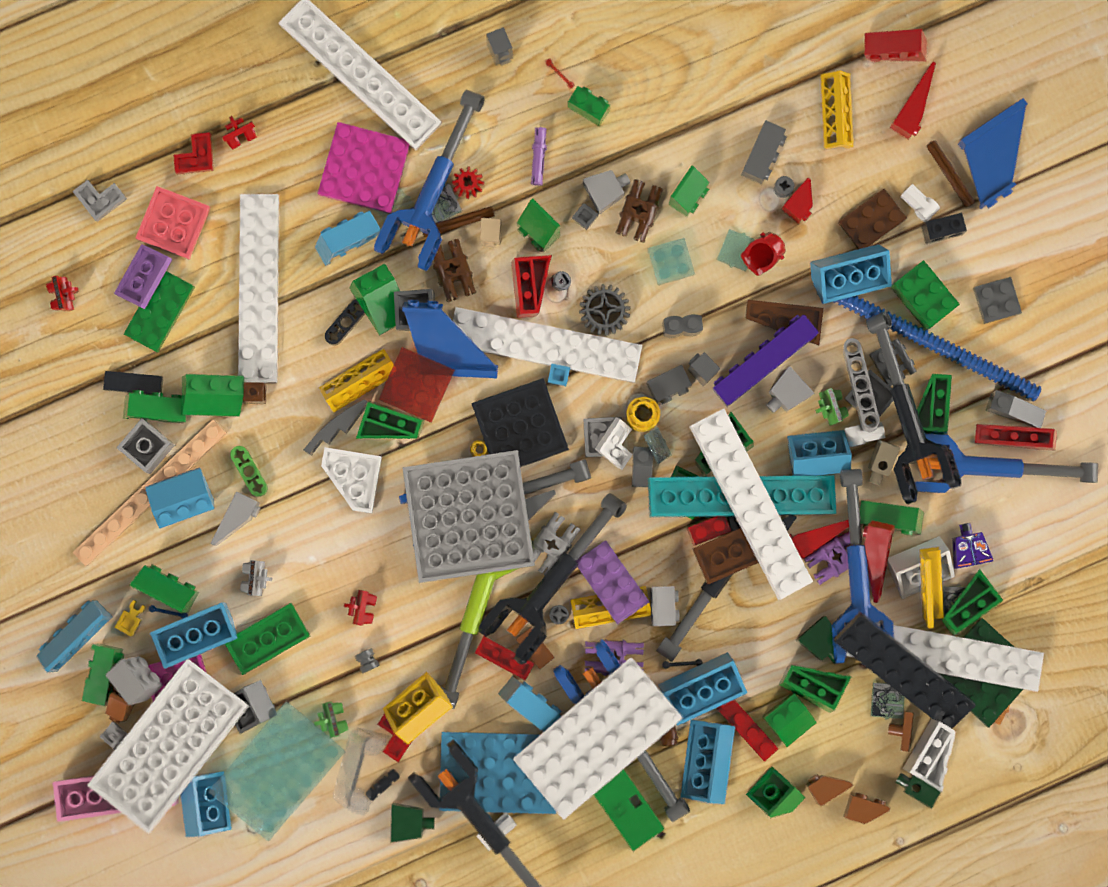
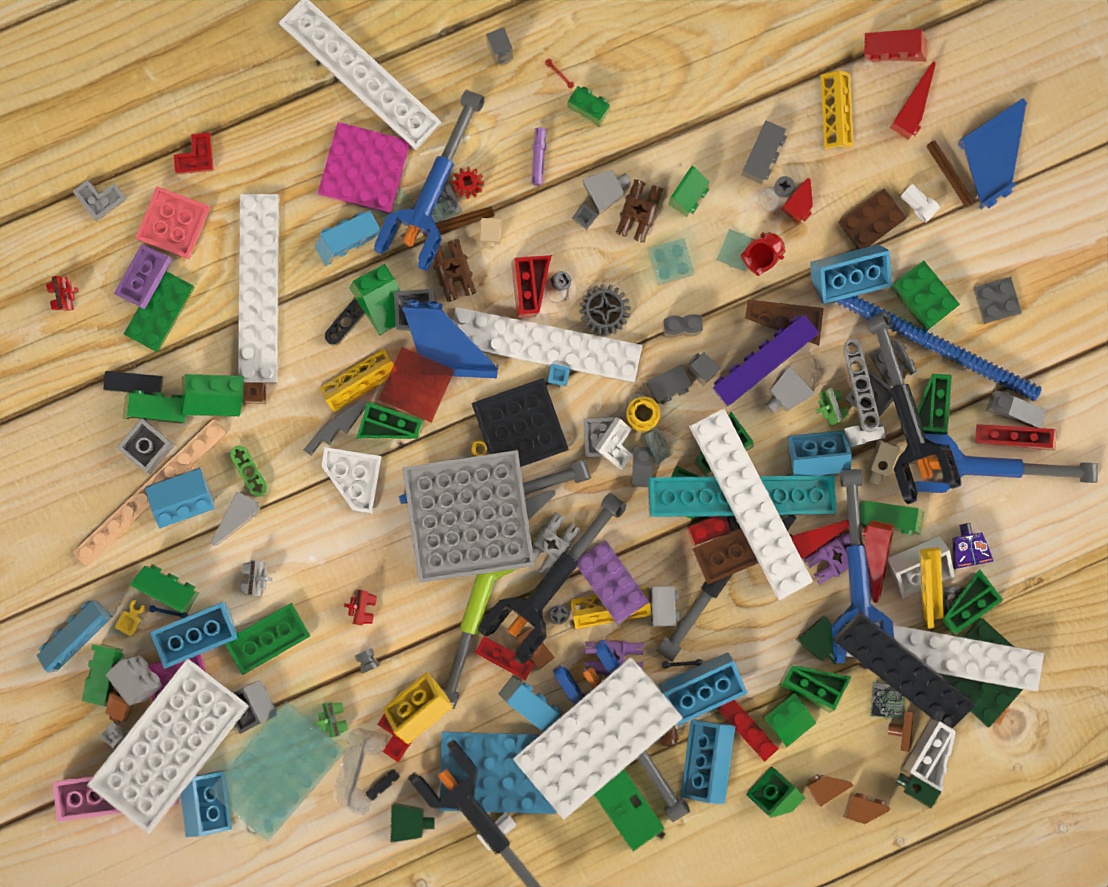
(231, 137): red hips -> none
(538, 226): green slope -> none
(944, 228): black brick -> none

